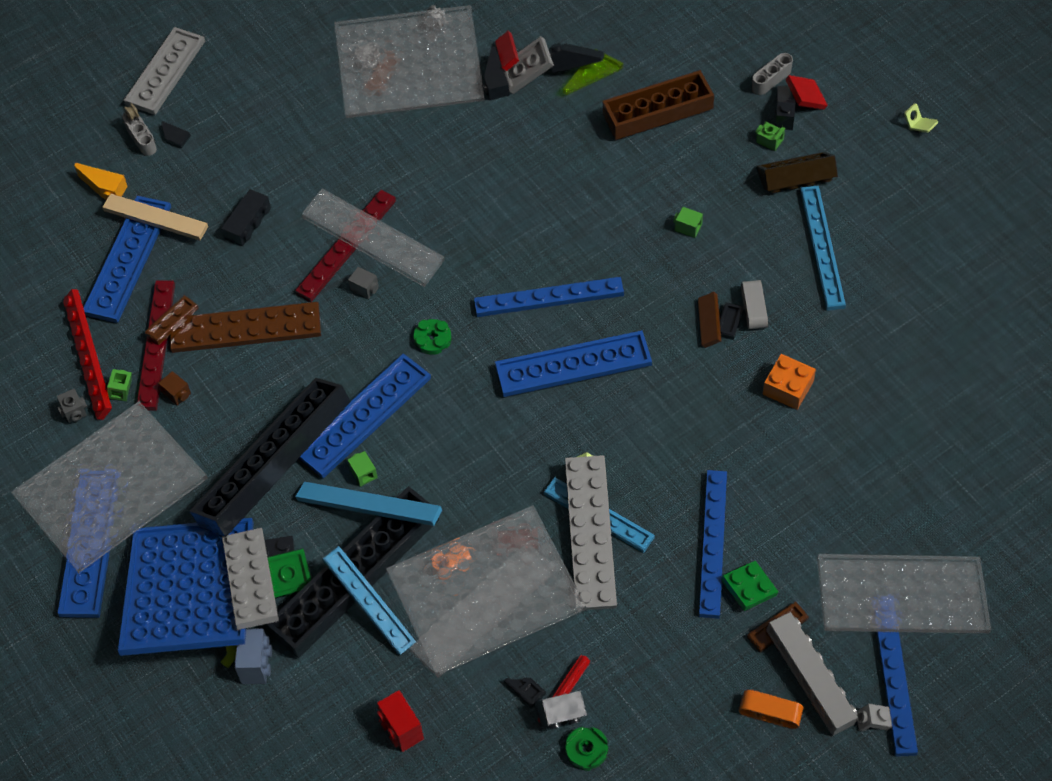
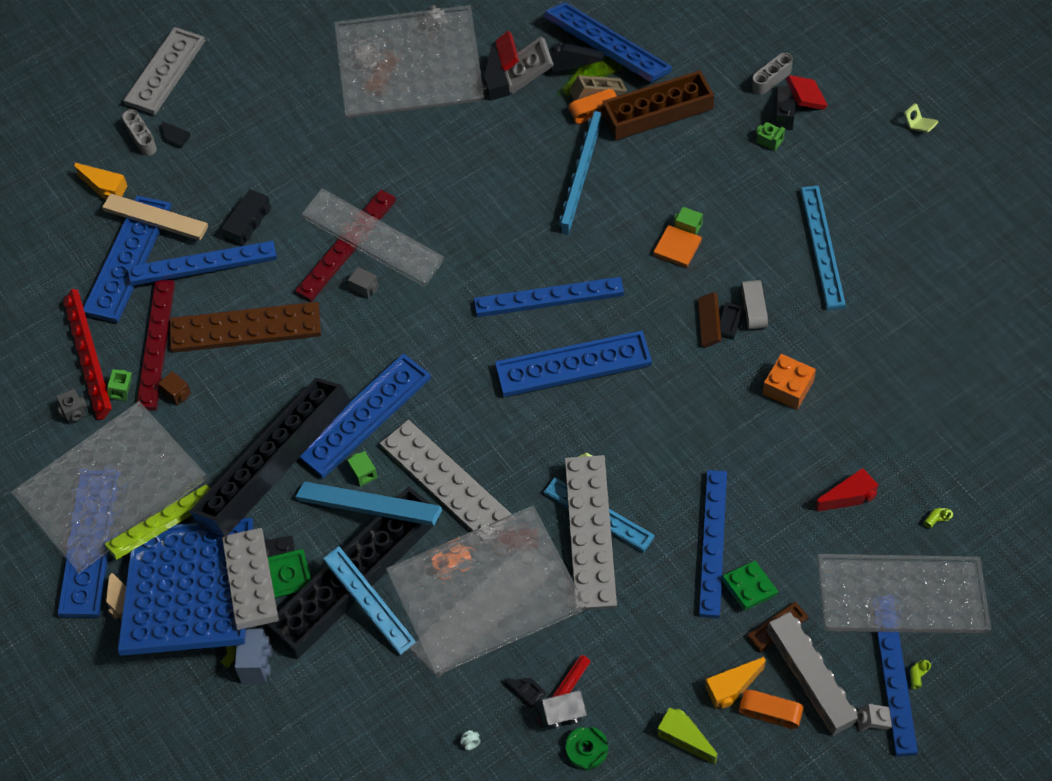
(115, 597): none -> tan slope
(131, 112): dark tan bush -> none
(155, 525): none -> lime plate
(171, 320): reddish brown tile -> none
(202, 263): none -> blue plate
(399, 721): red brick -> none
(429, 327): green plate -> none
(443, 477): none -> light grey plate
(470, 740): none -> light aqua plate
(579, 177): none -> dark azure plate
(584, 108): none -> orange beam
(589, 85): none -> dark tan slope
(606, 40): none -> blue plate
(677, 246): none -> orange tile
(682, 732): none -> lime slope
(729, 685): none -> light orange slope
(797, 171): dark brown slope -> none
(851, 492): none -> red slope
(917, 672): none -> lime arm
(937, 515): none -> lime arm

